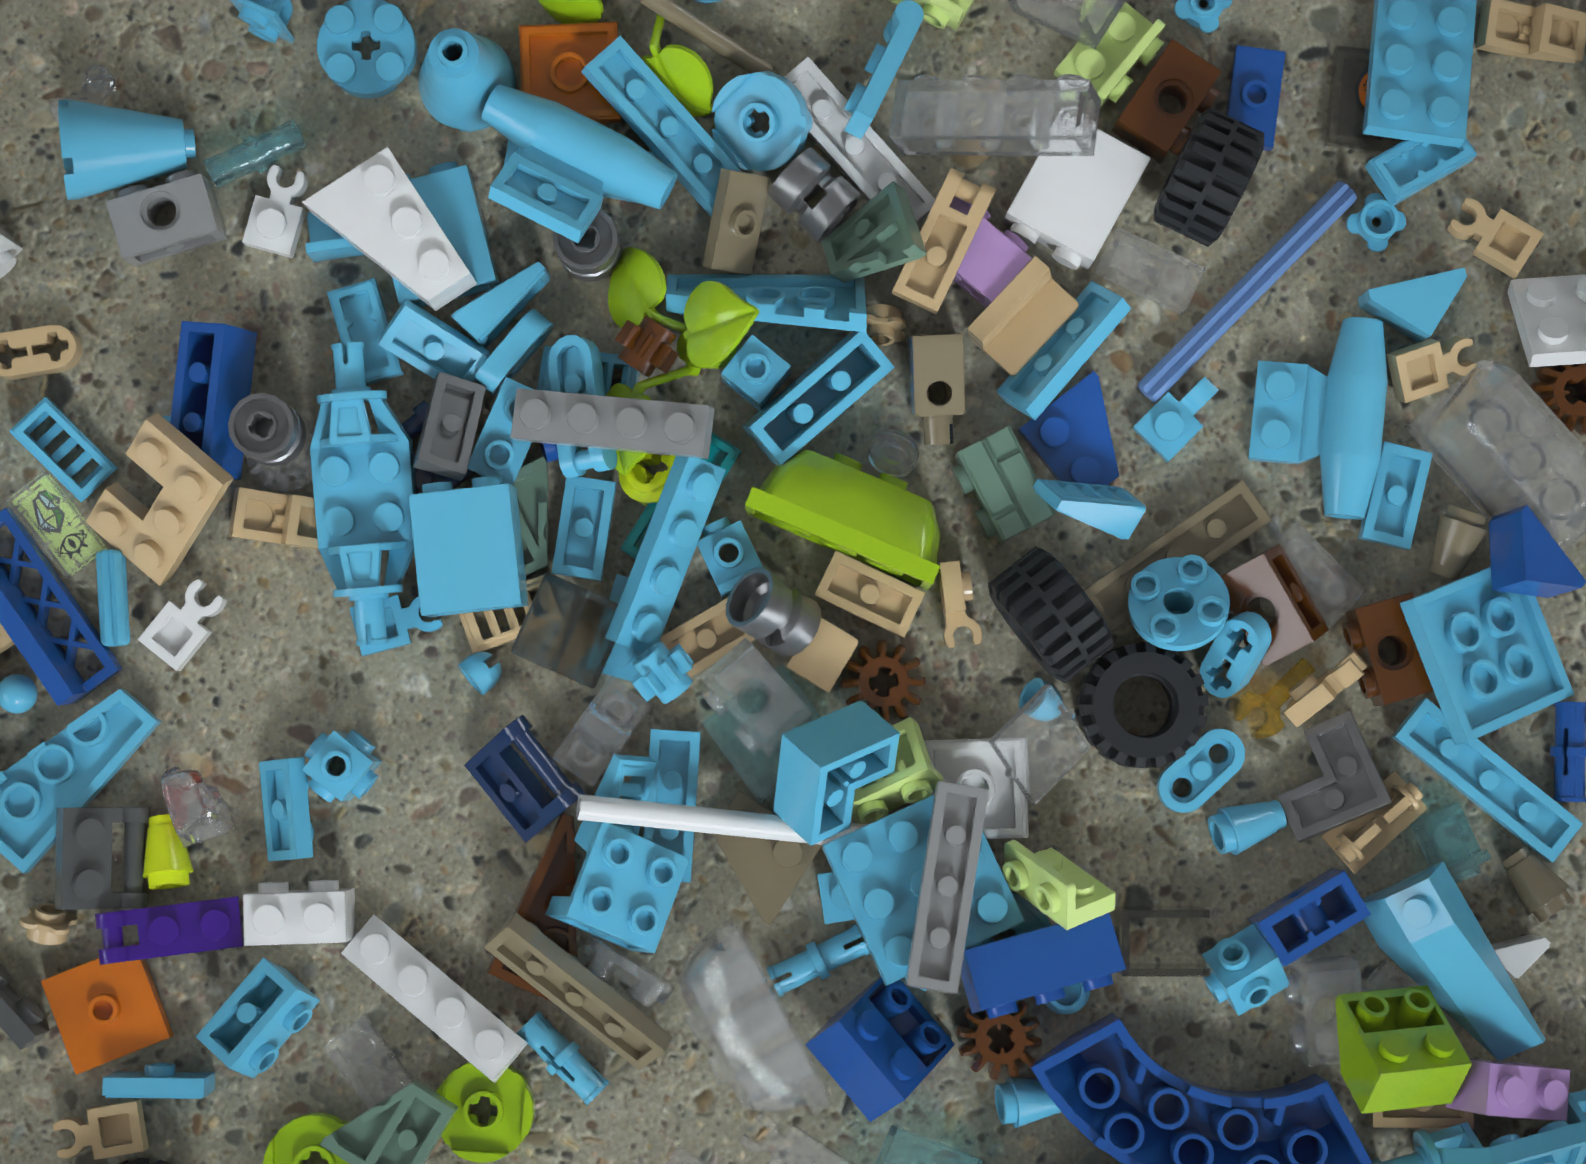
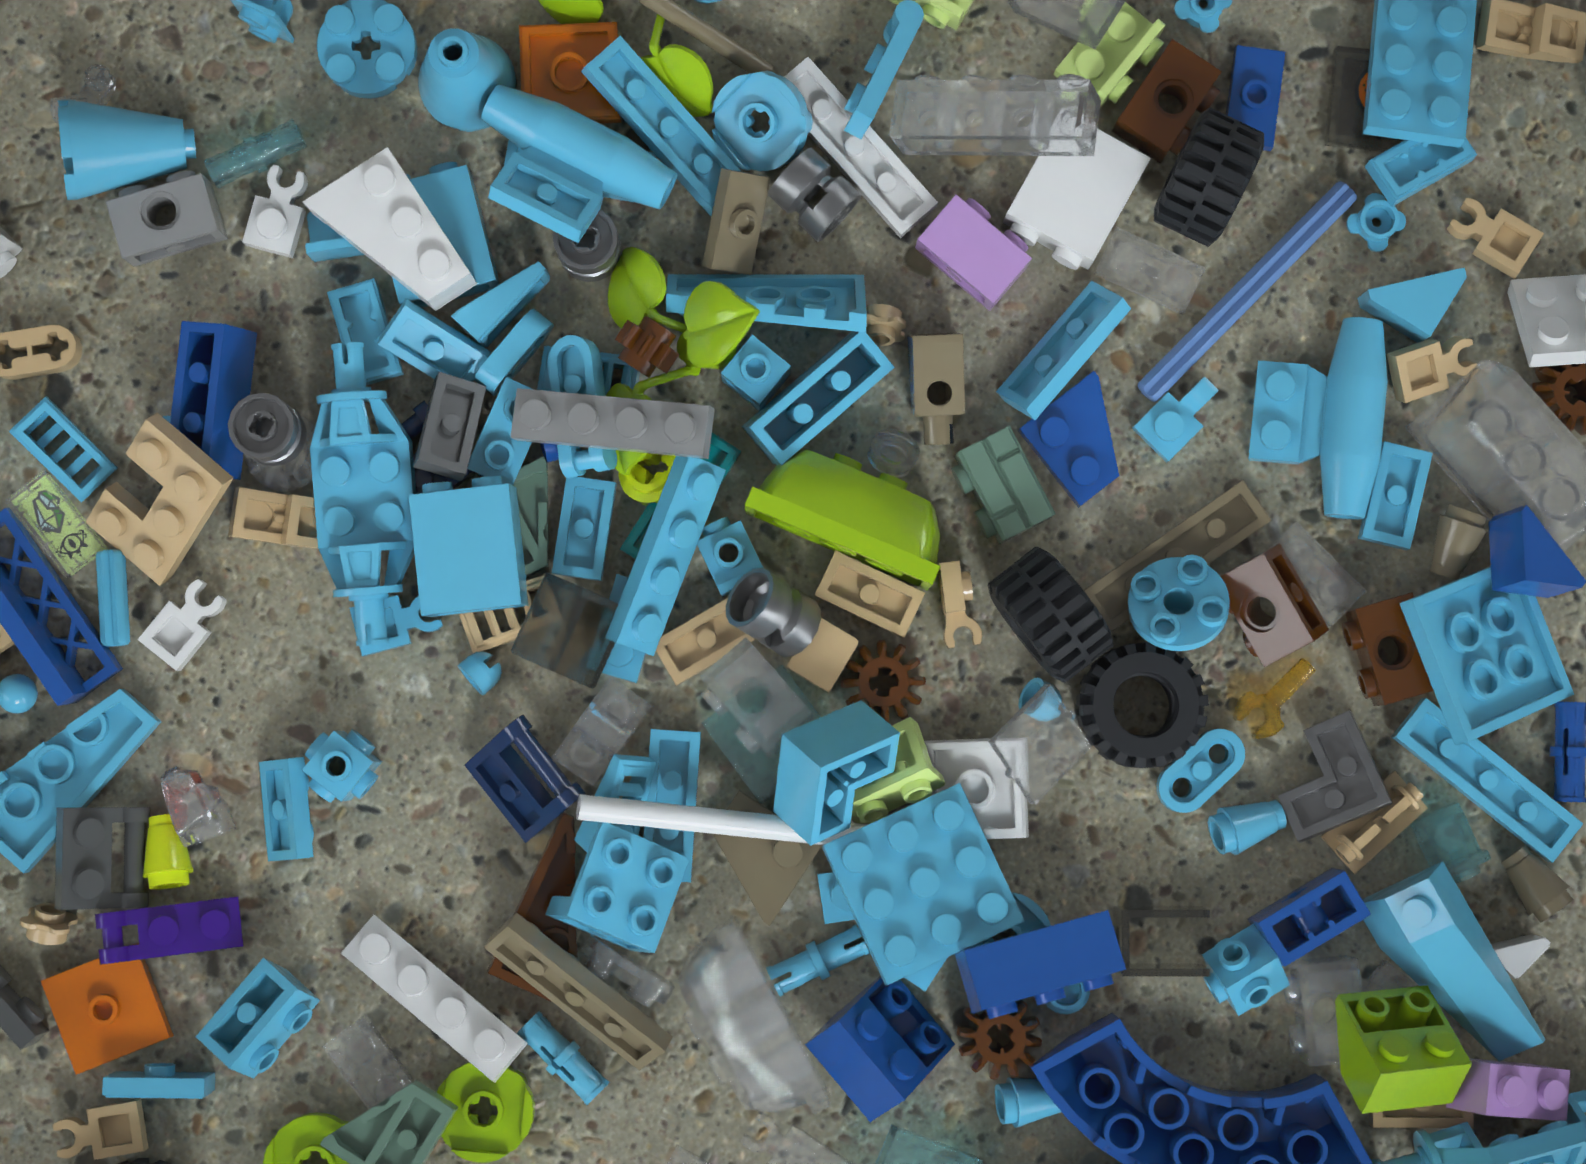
(299, 916): white brick -> none
(662, 672): medium azure gear -> none
(875, 237): sand green wing -> none
(946, 241): tan plate -> none
(946, 887): light grey plate -> none
(1022, 317): tan panel -> none
(1055, 885): yellowish green bracket -> none
(1097, 505): medium azure slope -> none
(1243, 661): medium azure beam -> none
(1315, 693): tan plate -> none

